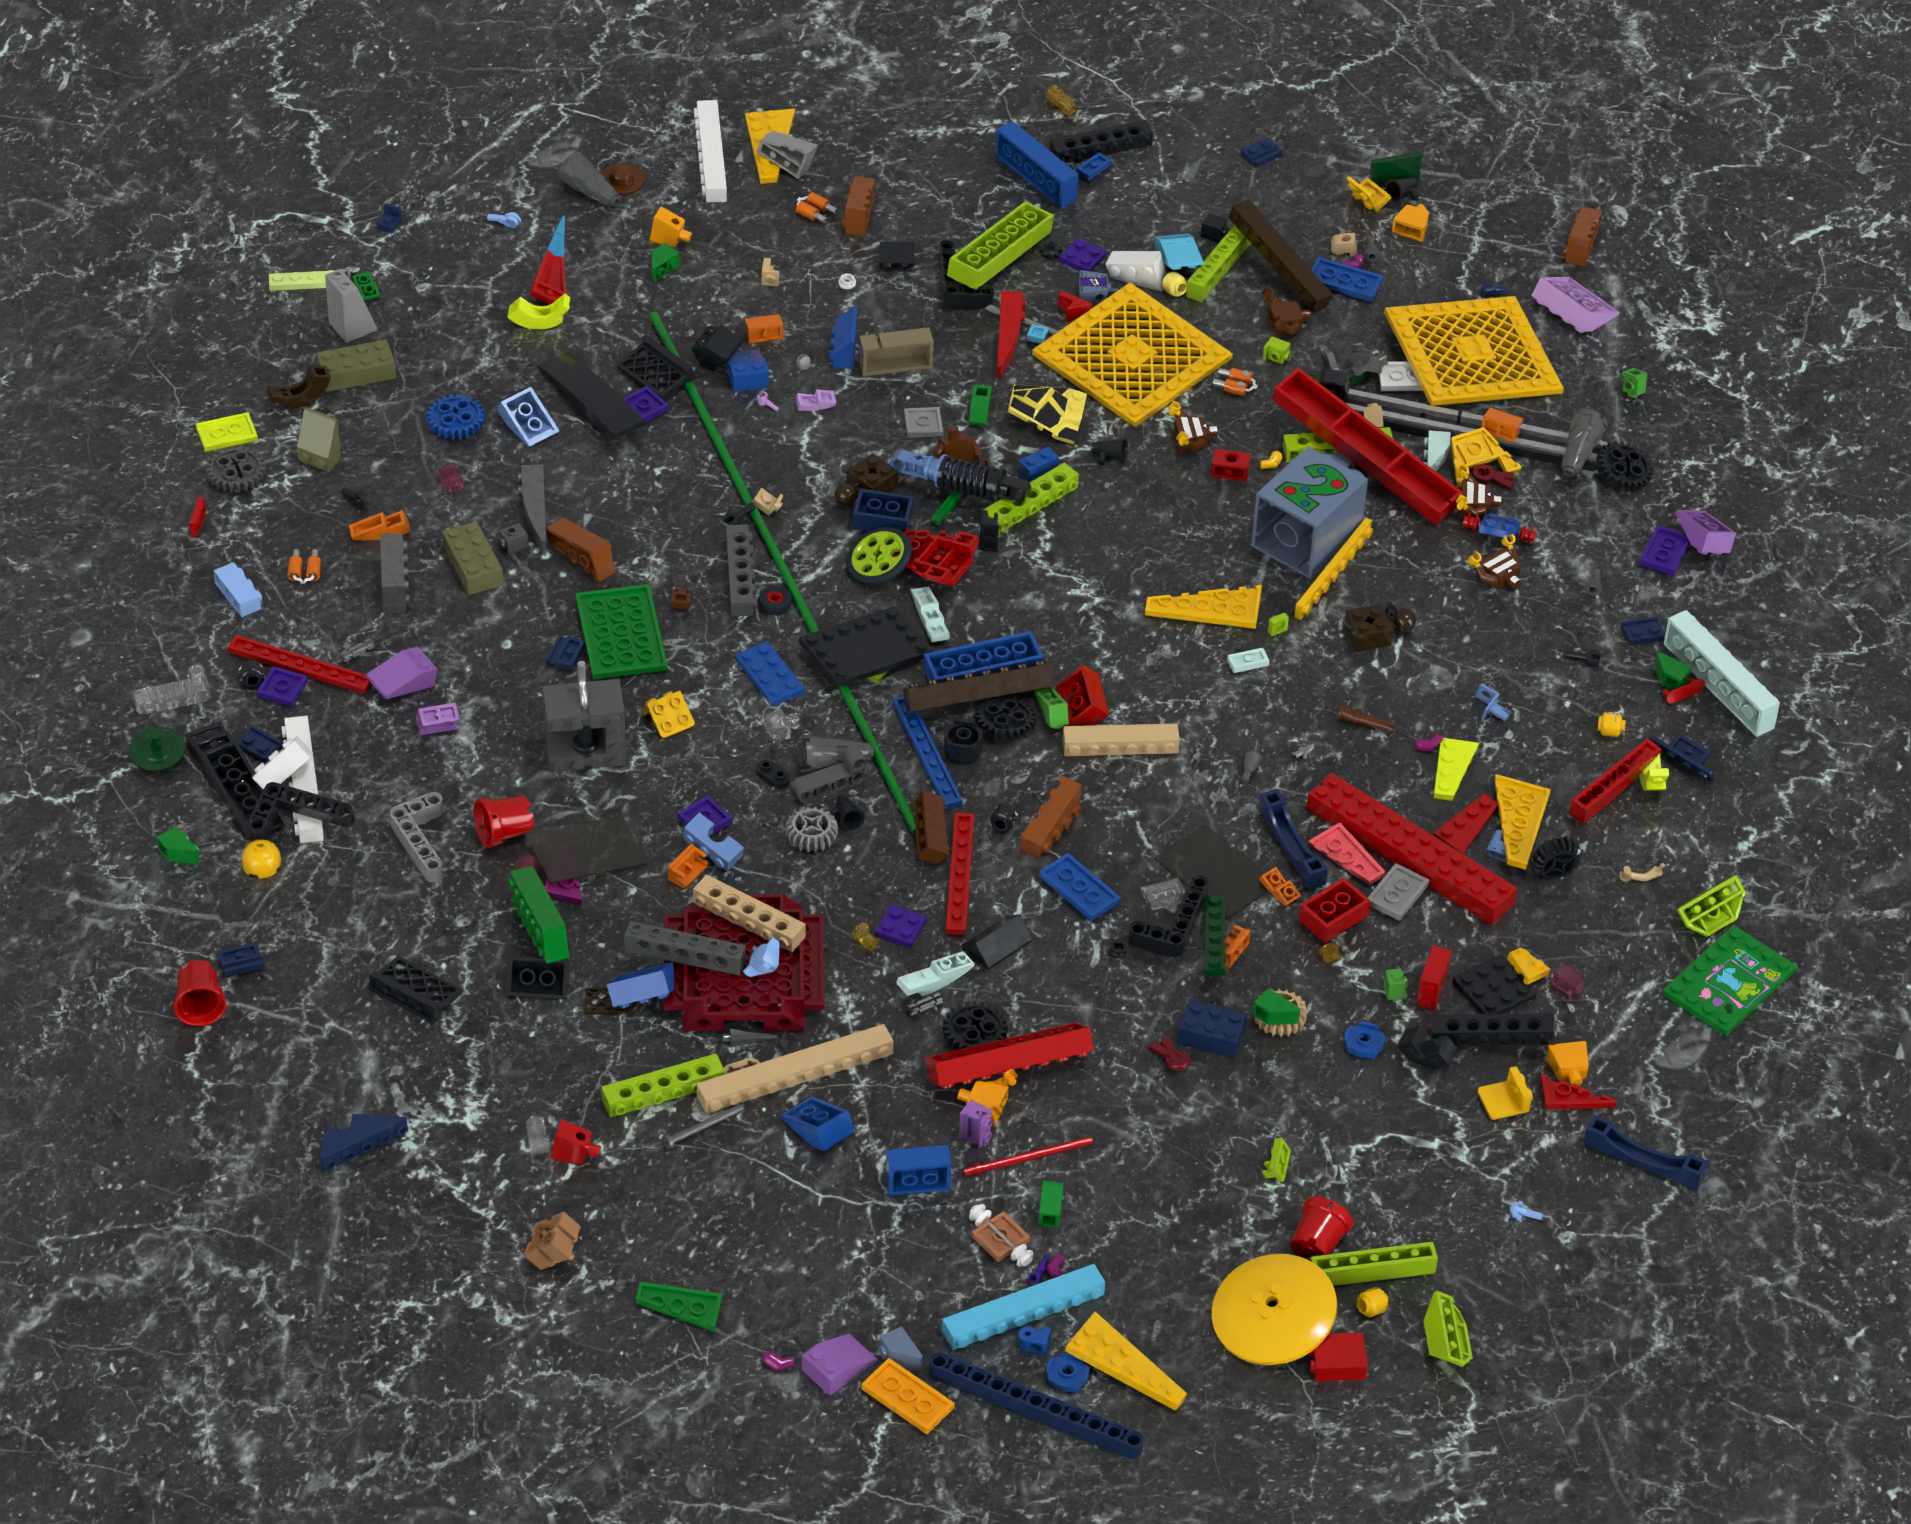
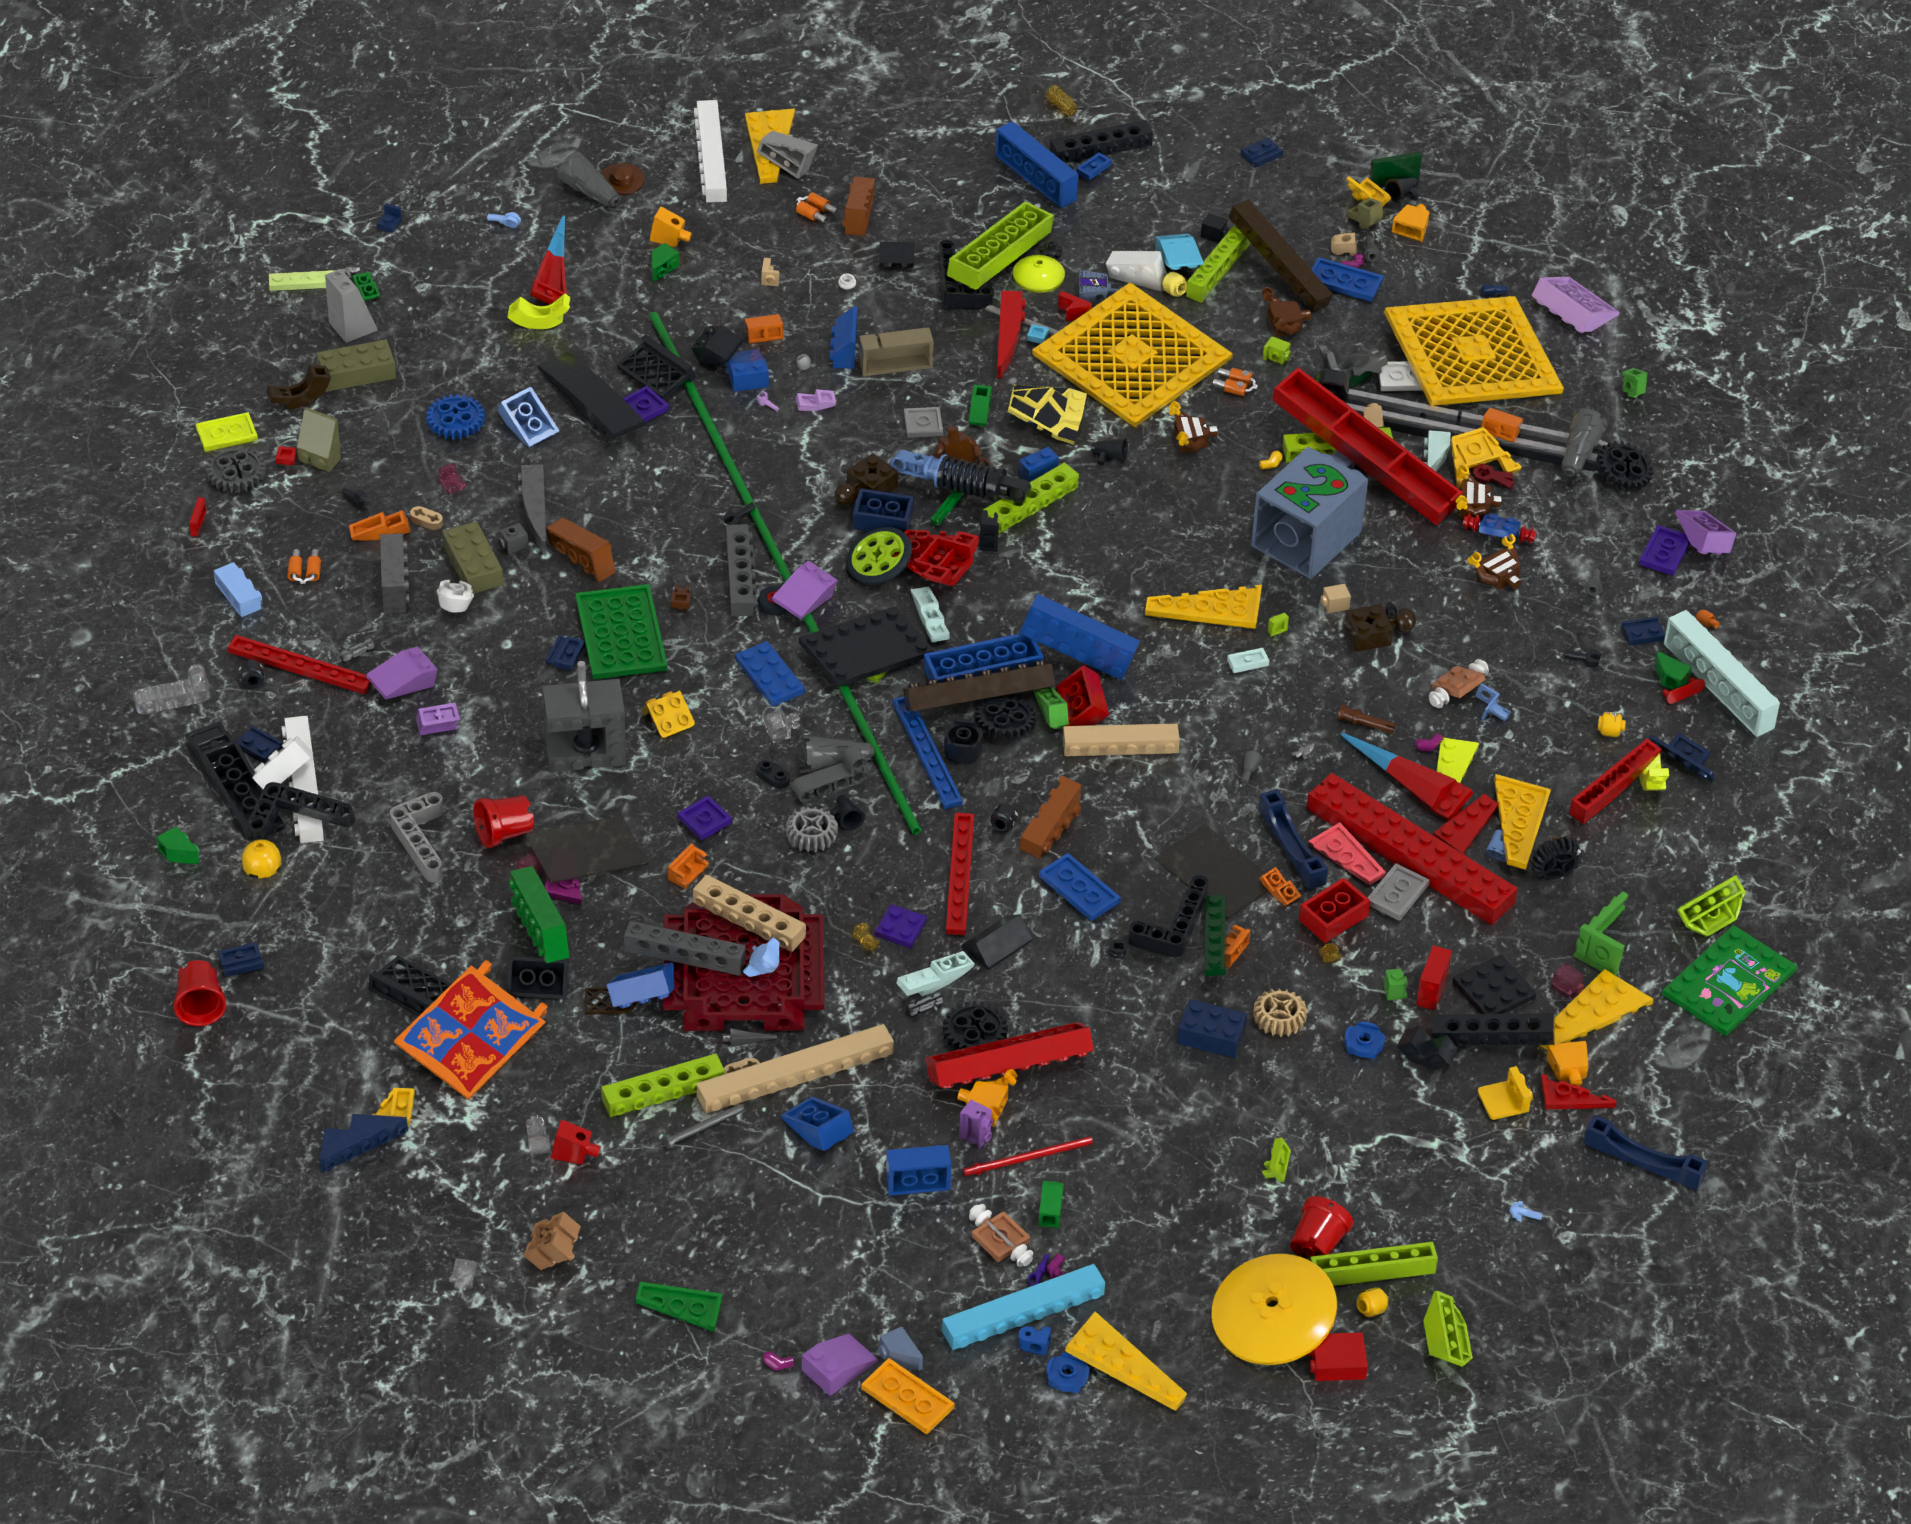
(157, 749): dark green piece -> none
(282, 686): dark purple plate -> none
(286, 455): none -> red plate
(398, 1104): none -> yellow wing
(426, 518): none -> tan beam
(454, 596): none -> white cone
(463, 1274): none -> clear bracket
(470, 1031): none -> flag
(723, 853): medium blue arch -> none
(767, 502): tan bracket -> none
(805, 590): none -> medium lavender slope
(930, 827): reddish brown brick -> none
(1036, 1405): dark blue beam -> none
(1038, 273): none -> neon yellow dish
(1079, 636): none -> blue brick
(1082, 256): dark purple plate -> none
(1164, 894): clear slope -> none
(1174, 1059): dark red piece -> none
(1230, 465): red brick -> none
(1275, 1009): green slope -> none
(1331, 571): yellow plate -> none
(1336, 598): none -> tan brick
(1366, 213): none -> olive brick
(1434, 789): none -> red plate
(1457, 682): none -> nougat plate
(1527, 965): yellow wing -> none
(1582, 236): dark orange wedge -> none
(1597, 948): none -> bright green bracket
(1597, 1006): none -> yellow wing
(1652, 874): tan piece -> none
(1707, 619): none -> orange cylinder

